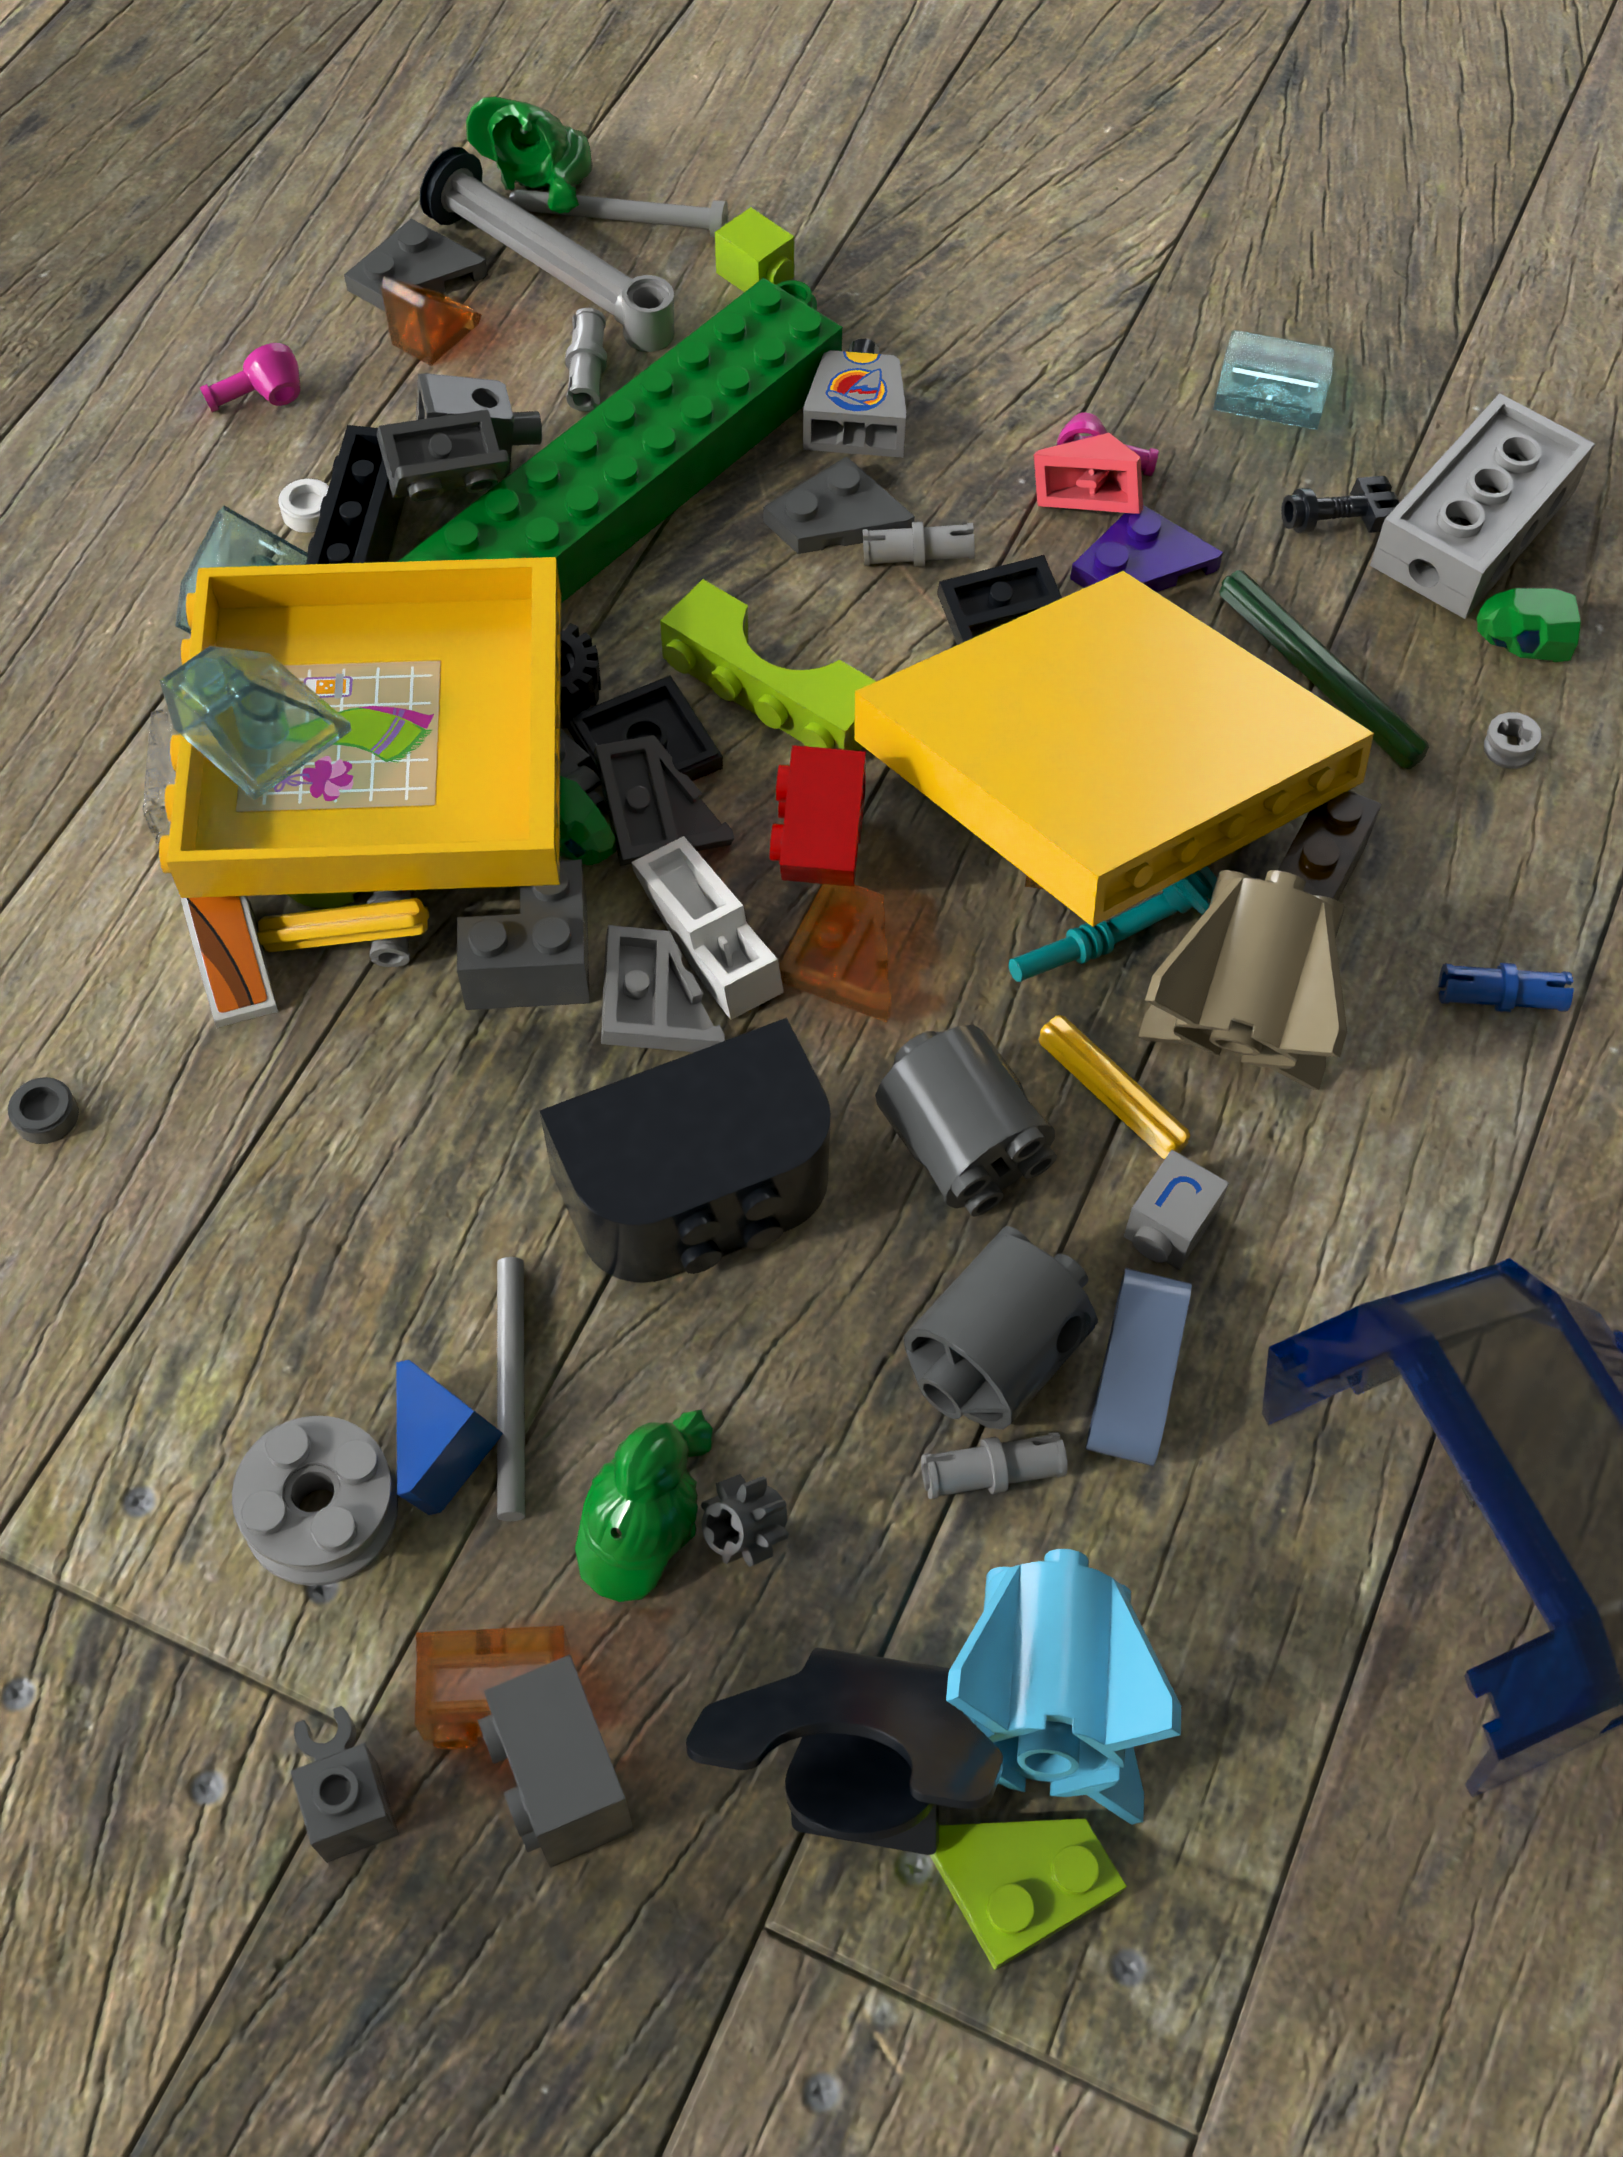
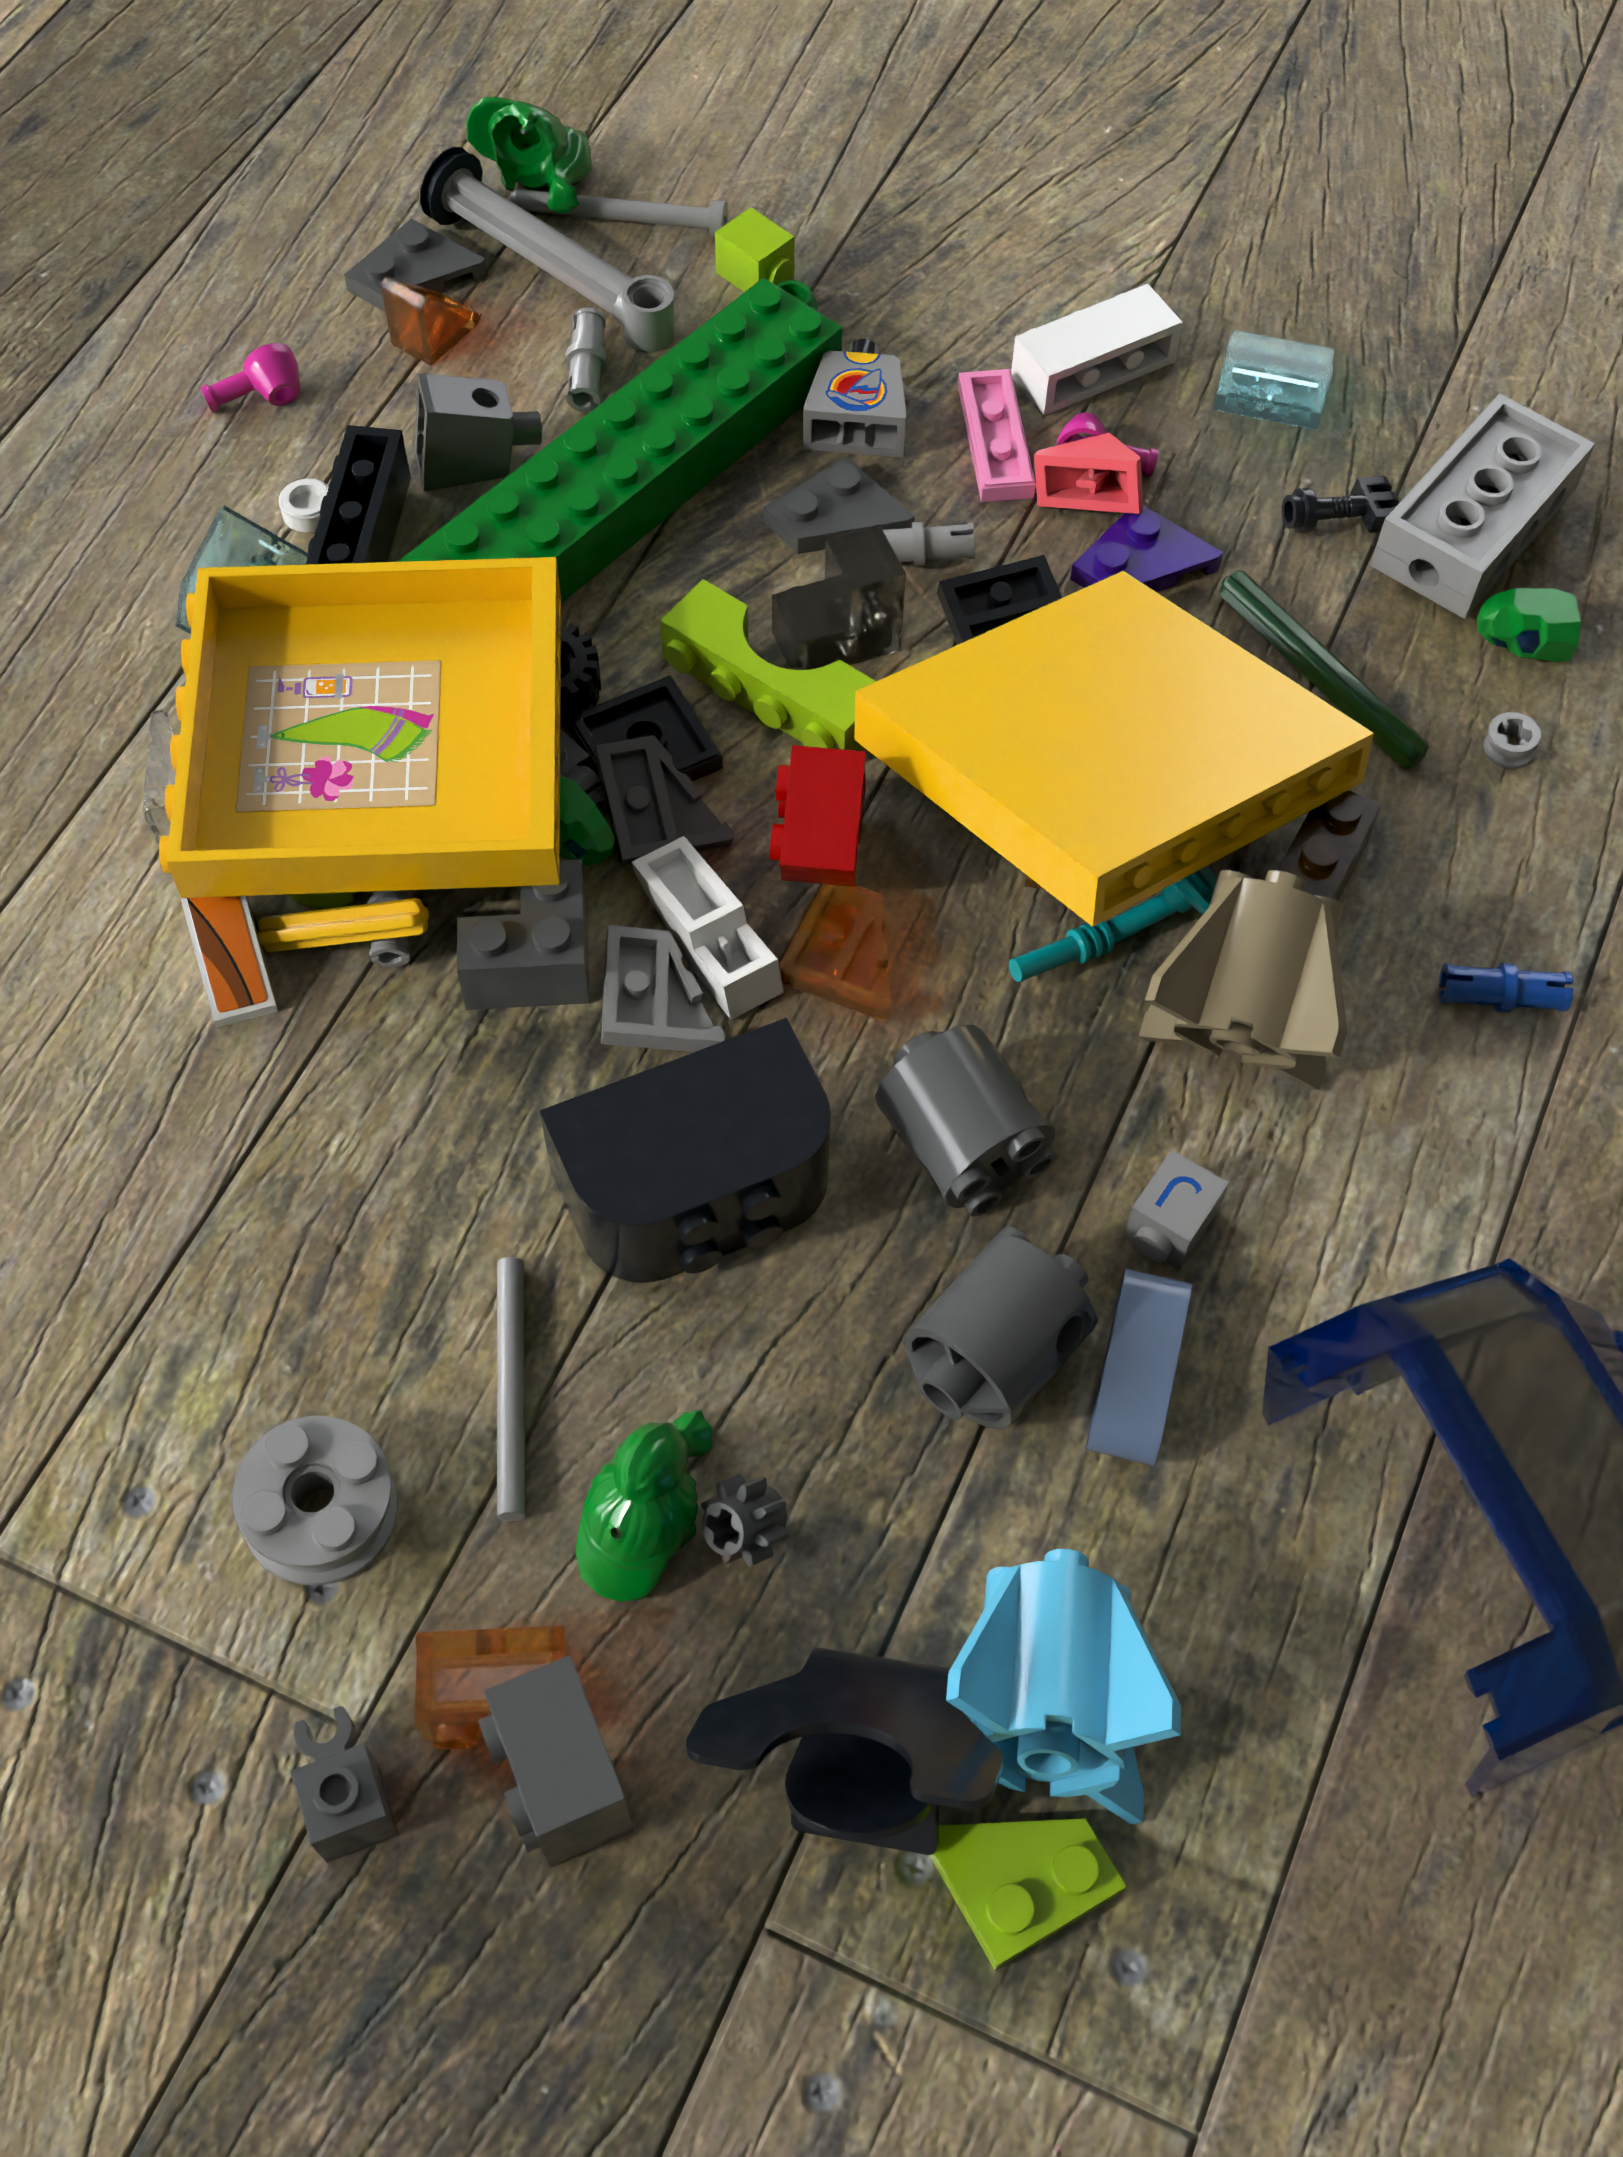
(43, 1110): dark grey tile -> none
(249, 716): clear light blue slope -> none
(436, 1440): blue slope -> none
(442, 455): dark grey bracket -> none
(850, 612): none -> clear smoke brick
(994, 1465): light grey pin -> none
(996, 435): none -> bright pink tile
(1095, 349): none -> white brick
(1113, 1086): yellow axle -> none

